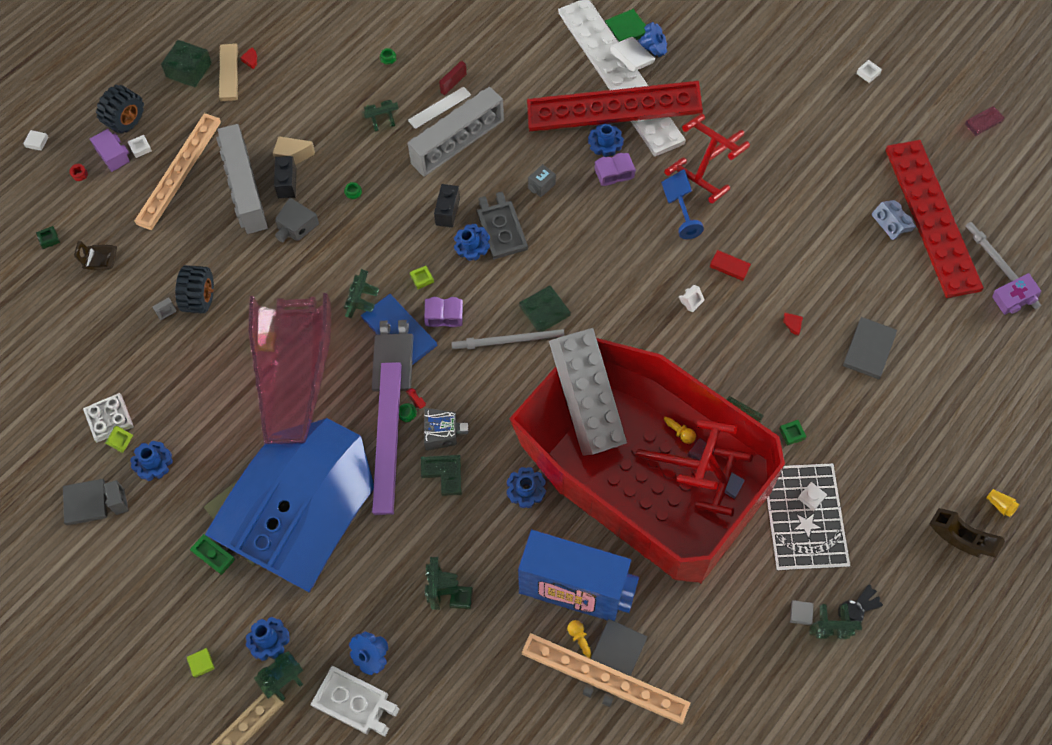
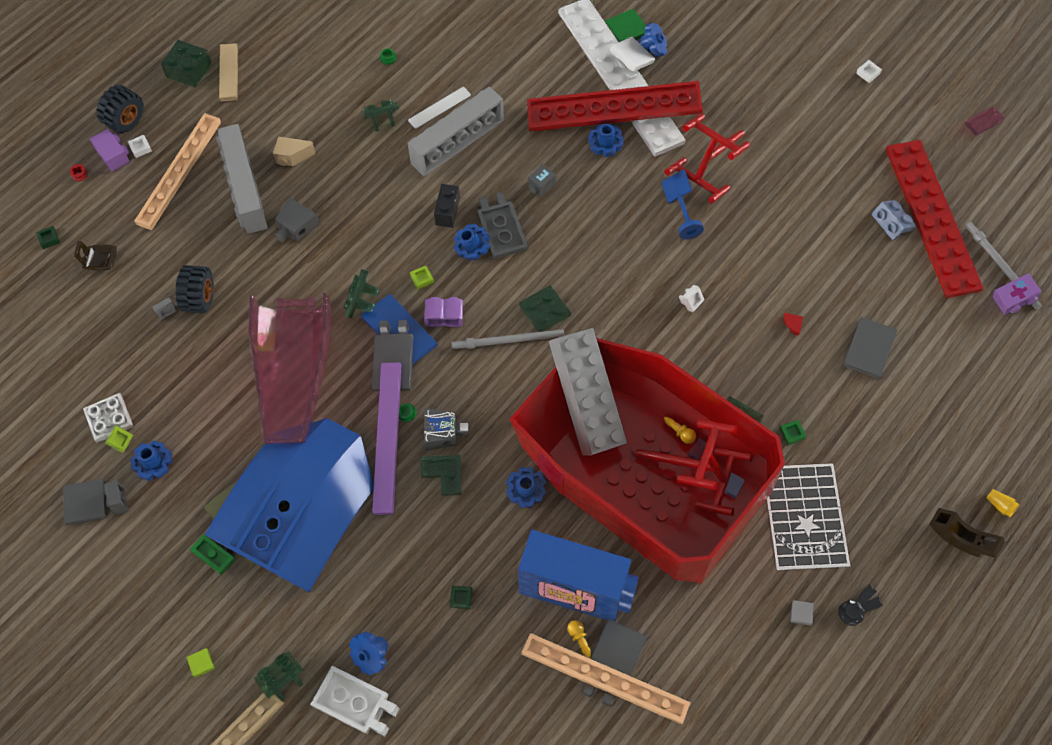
(35, 140): white tile -> none
(250, 58): red tile -> none
(267, 639): blue plant -> none
(285, 177): black brick -> none
(353, 190): green plate -> none
(418, 402): red tile -> none
(440, 583): clear green plate -> none
(453, 77): dark red tile -> none
(614, 169): medium lavender brick -> none
(730, 265): red tile -> none
(812, 496): white plate -> none
(843, 628): clear green plate -> none

